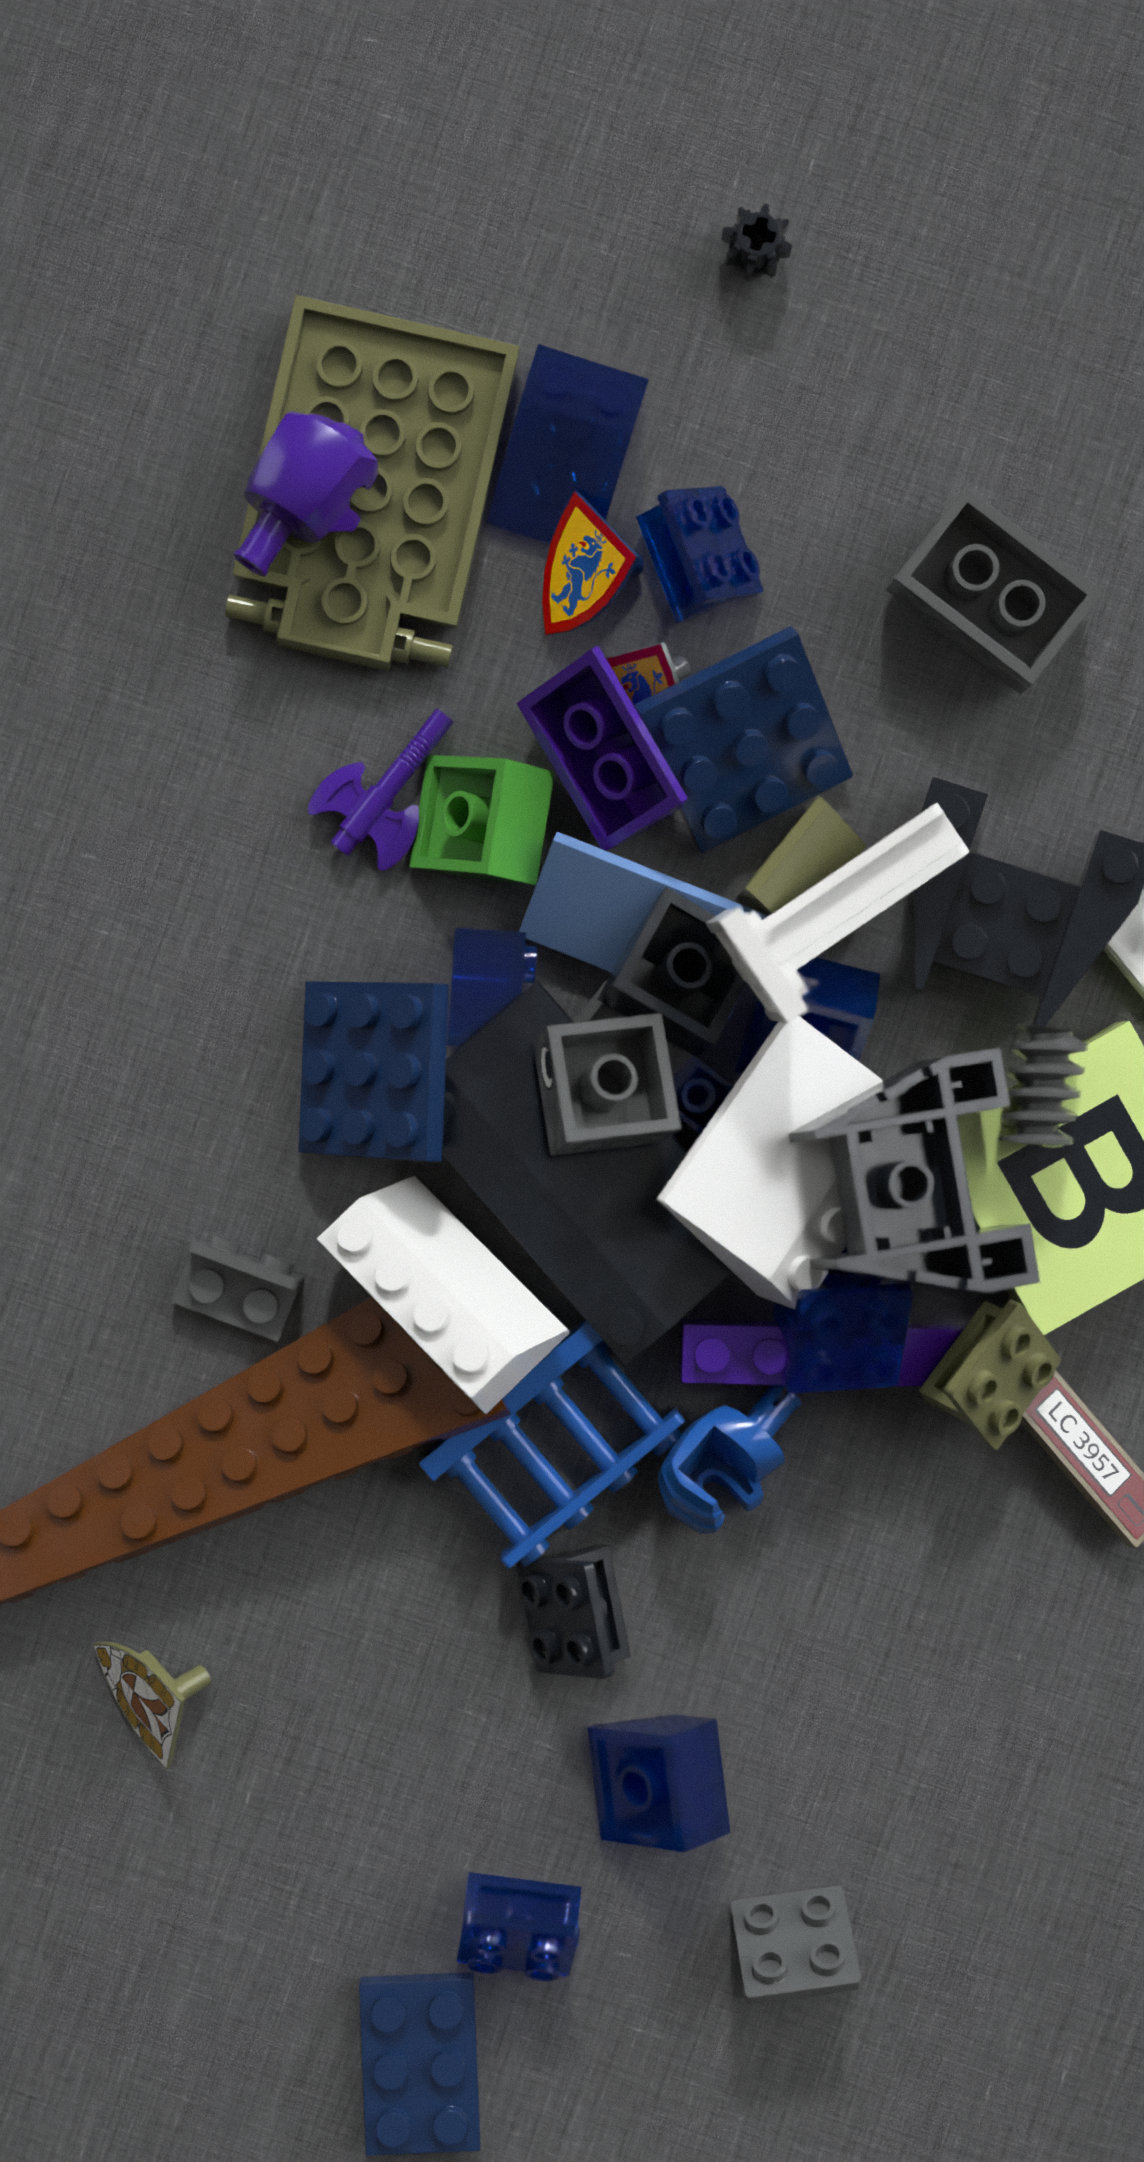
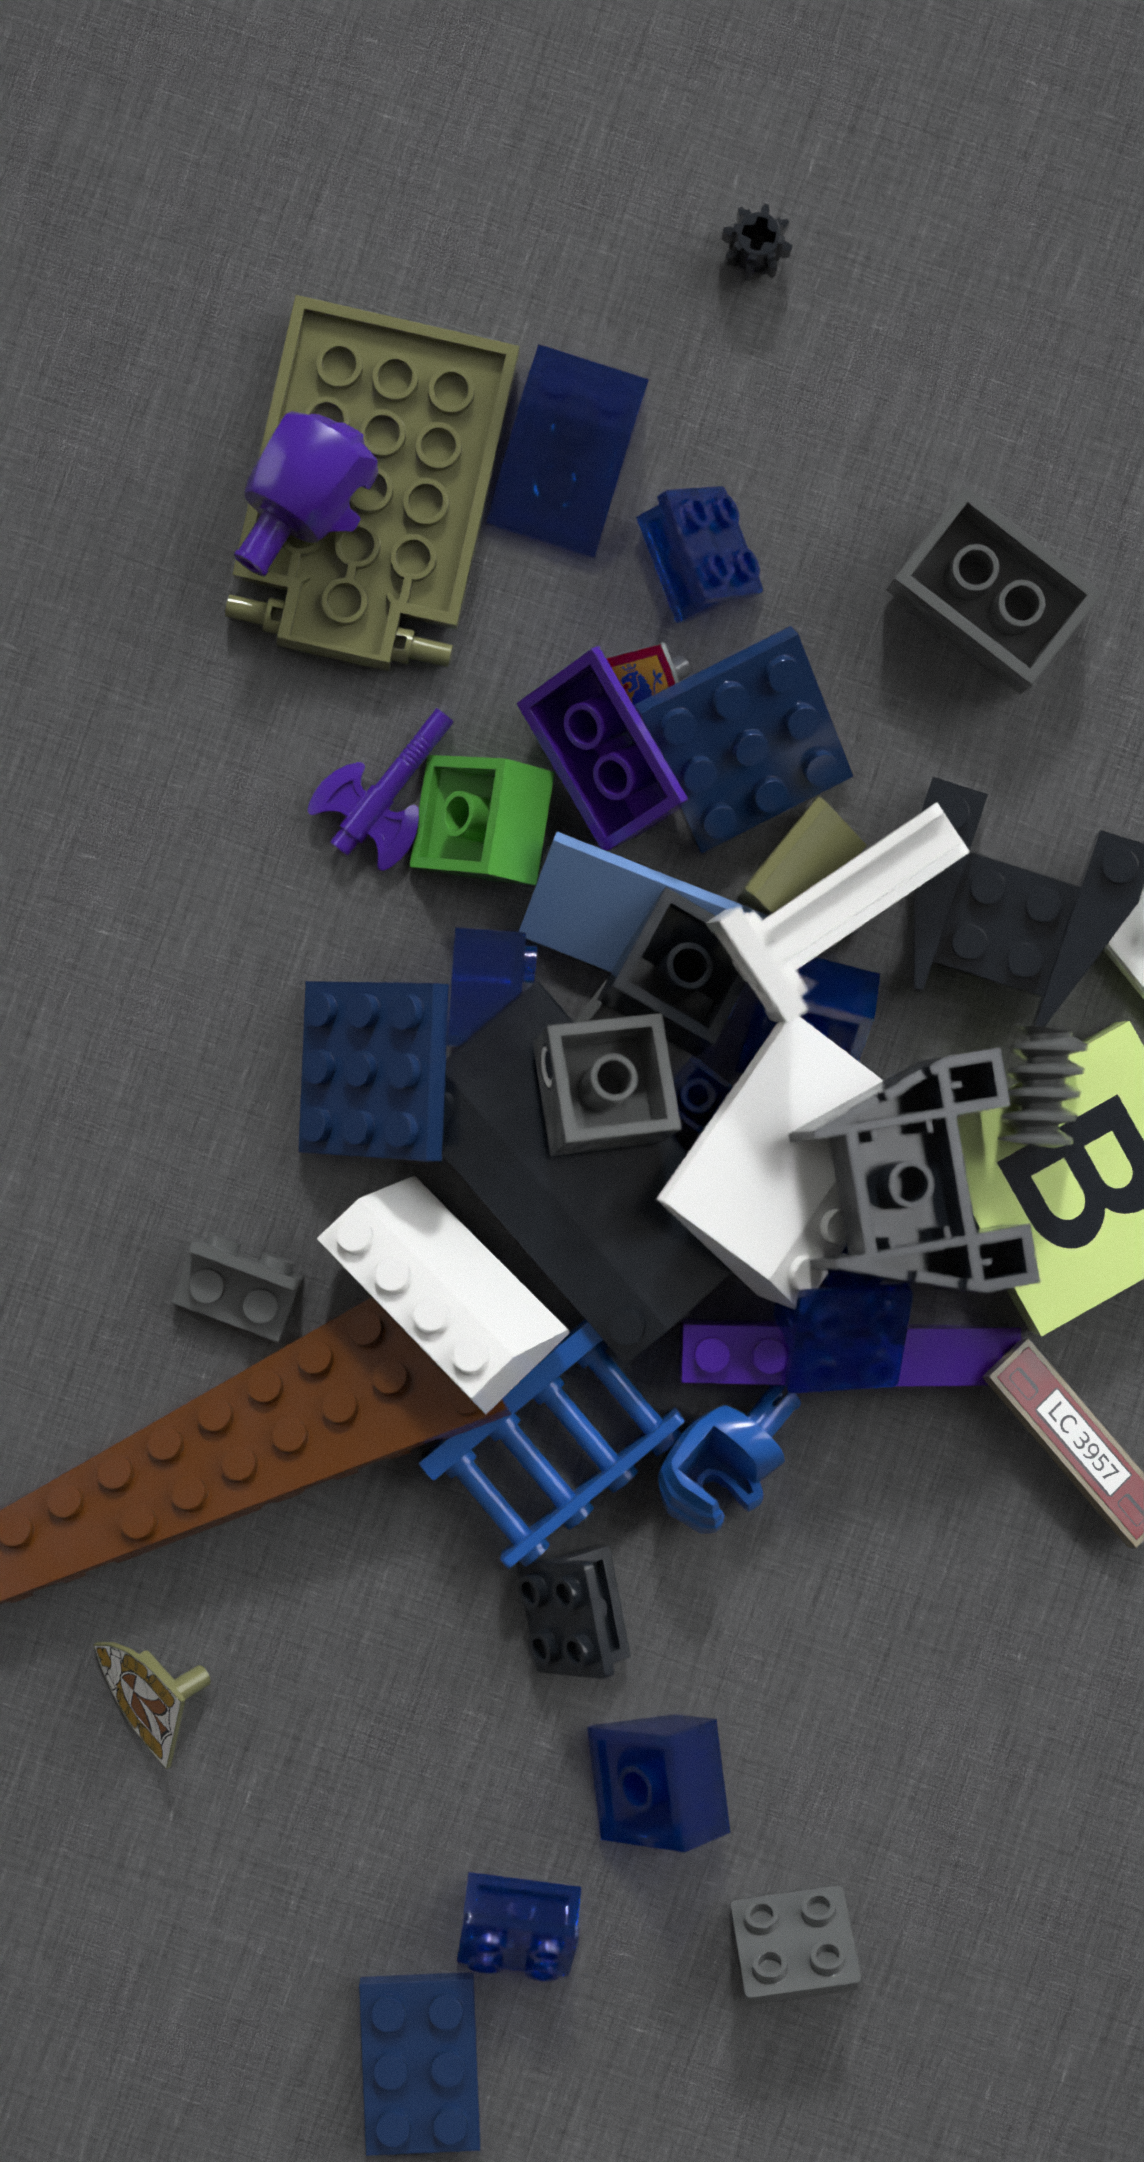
(584, 568): shield -> none
(993, 1371): olive bracket -> none

